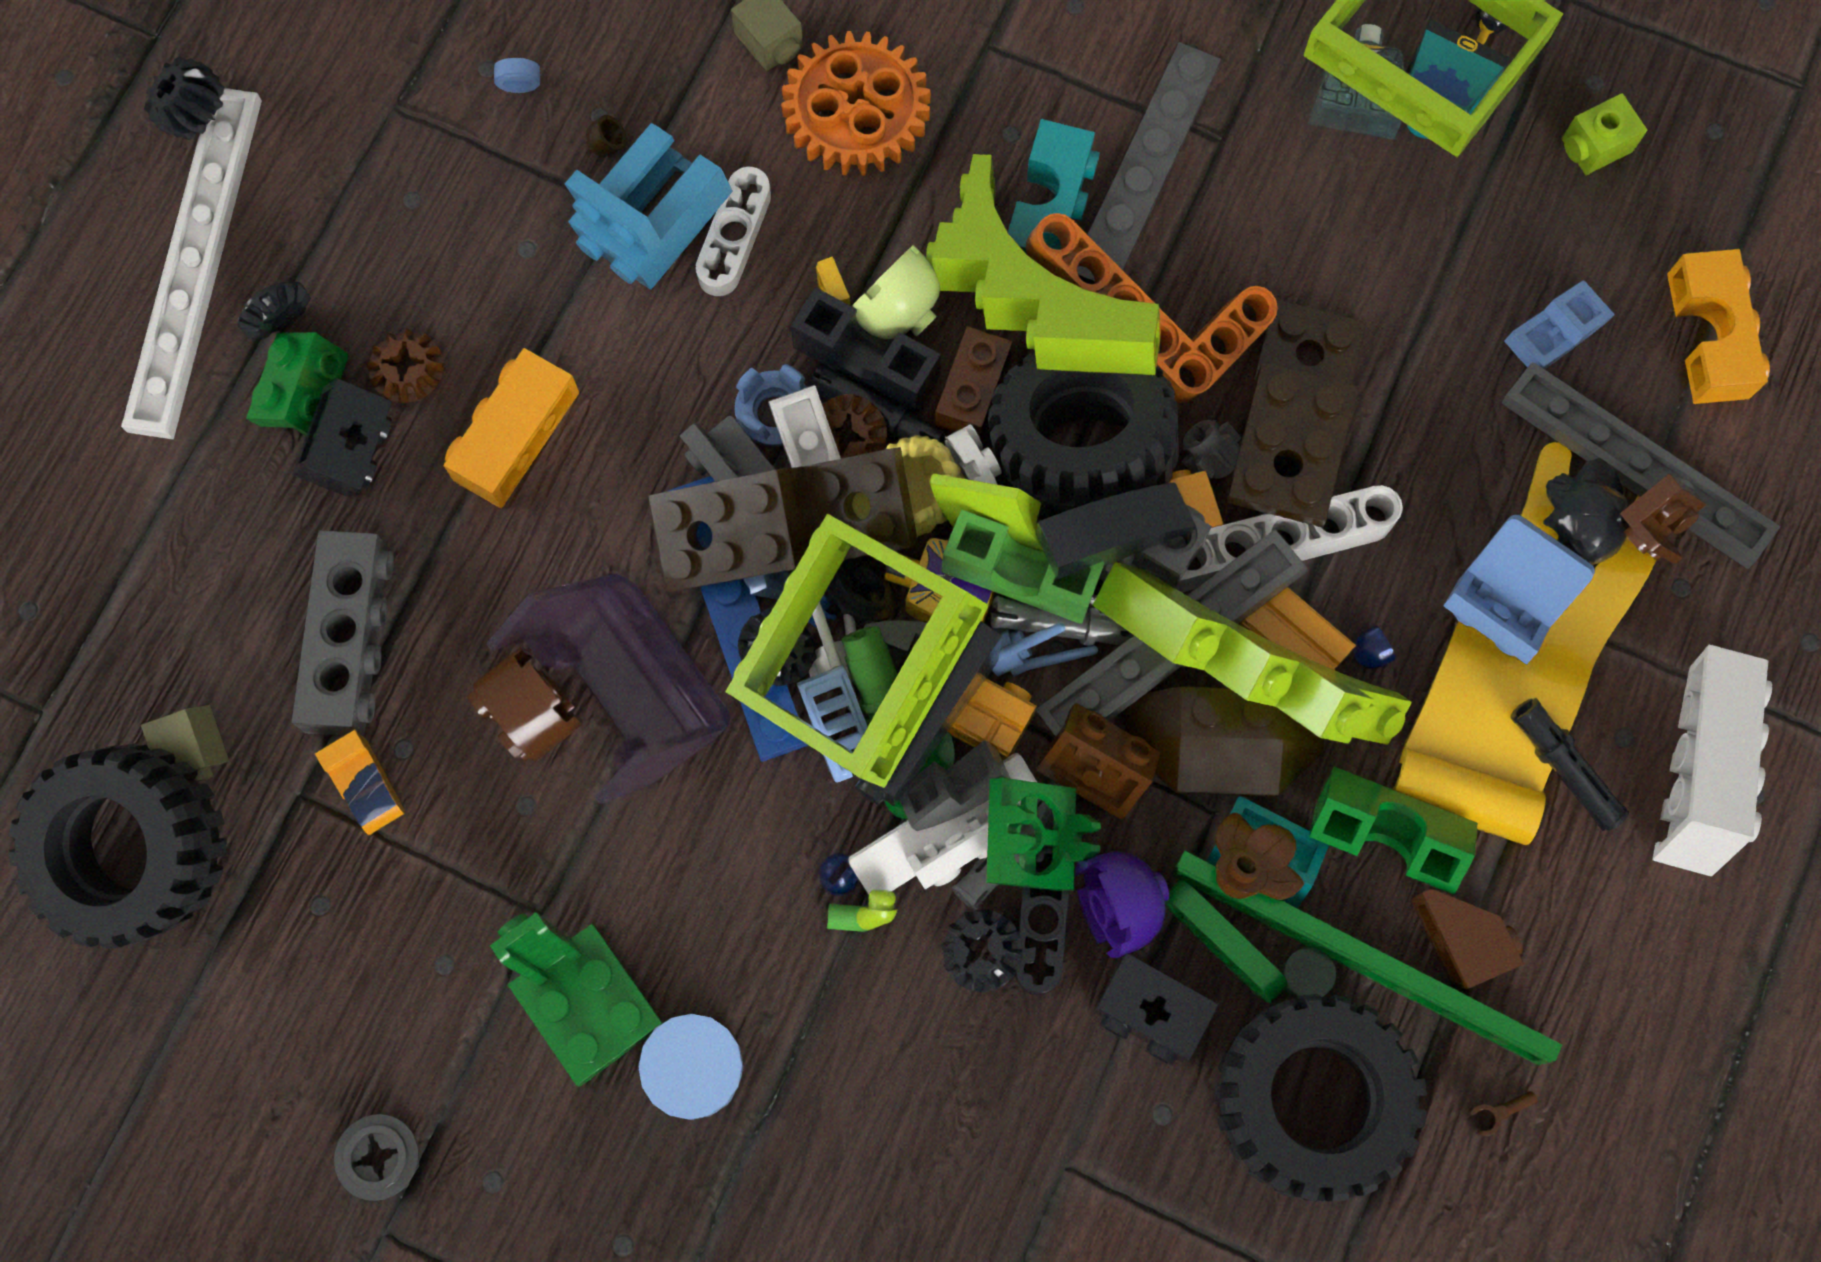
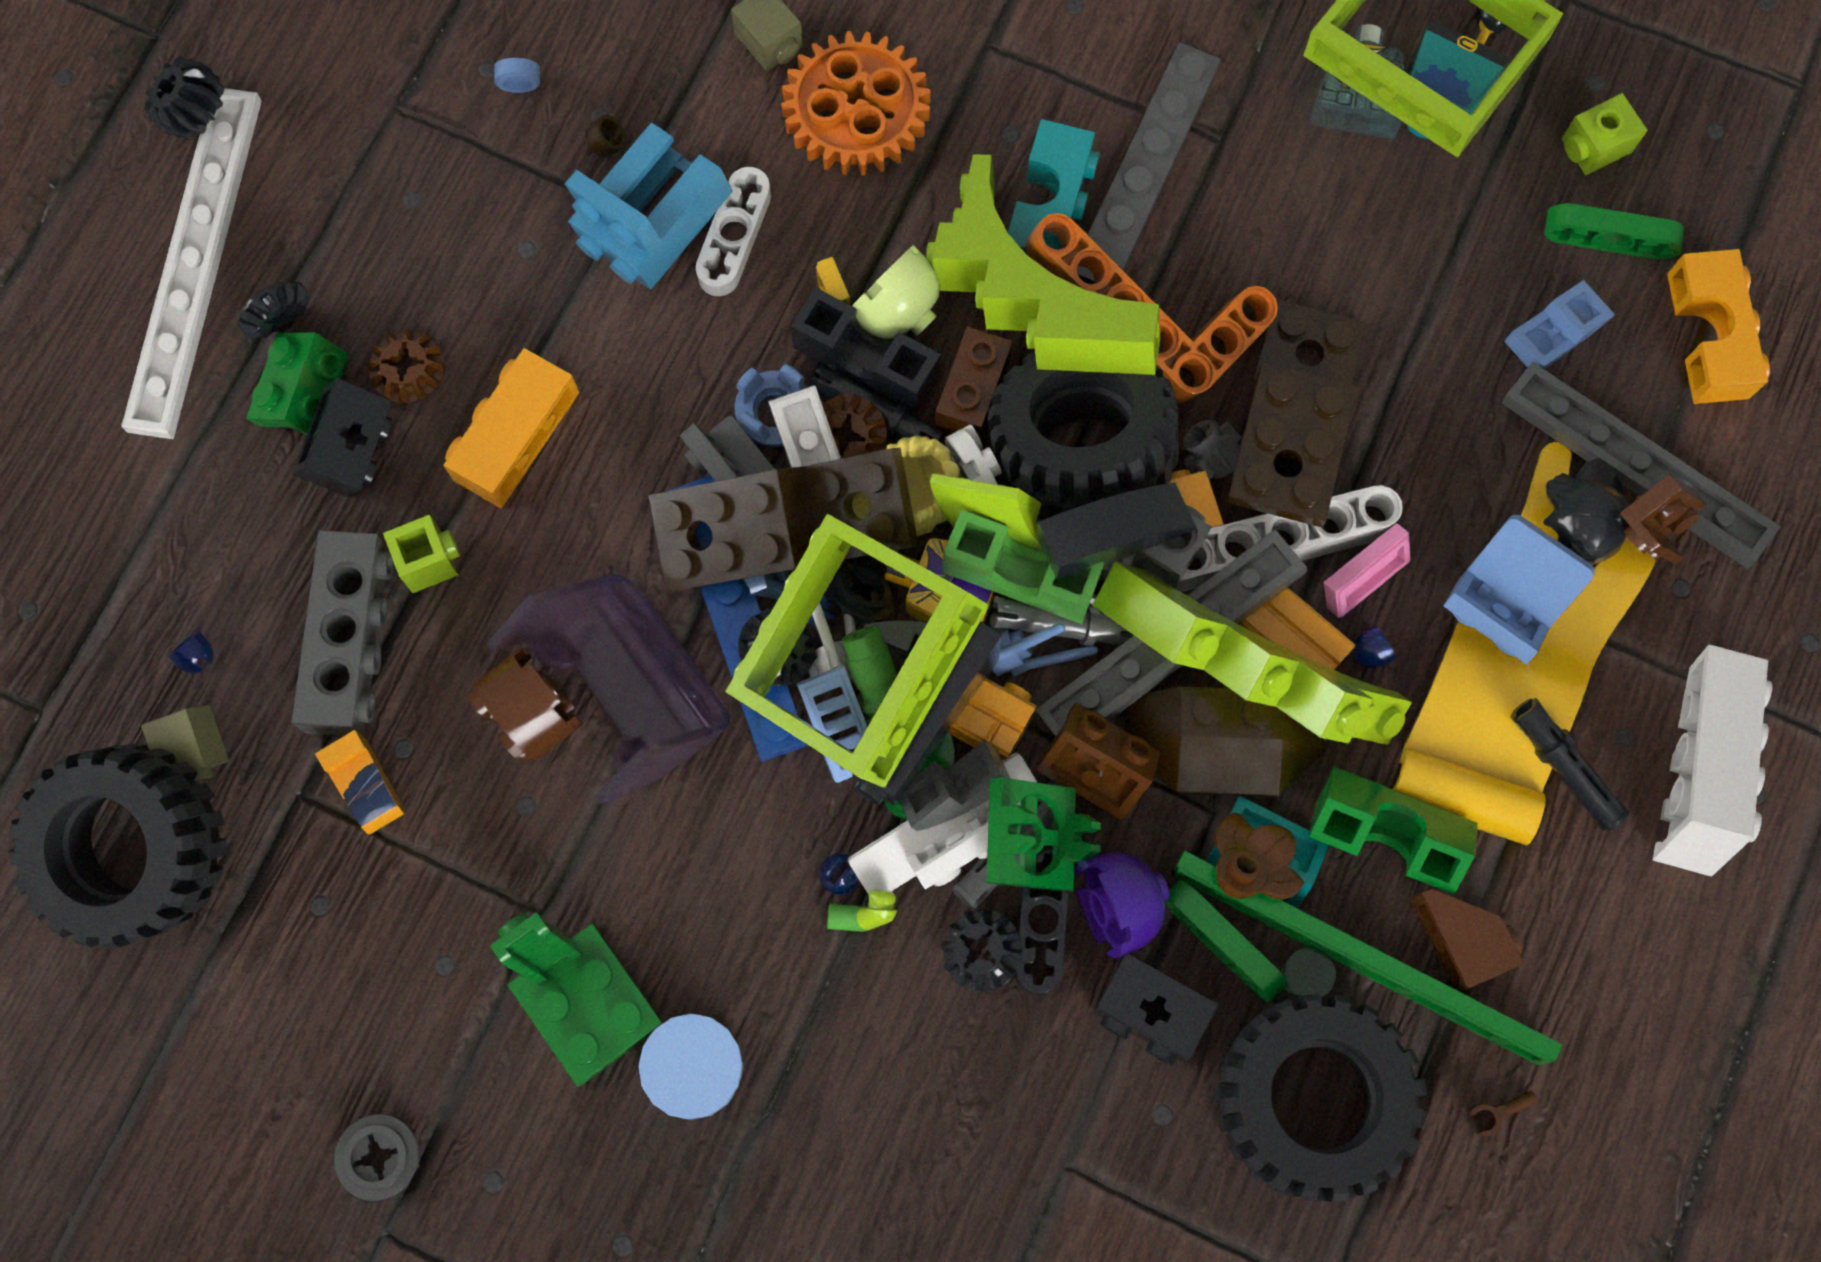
(190, 650): none -> clear blue hinge
(422, 553): none -> lime brick
(1367, 571): none -> bright pink tile
(1614, 231): none -> green beam

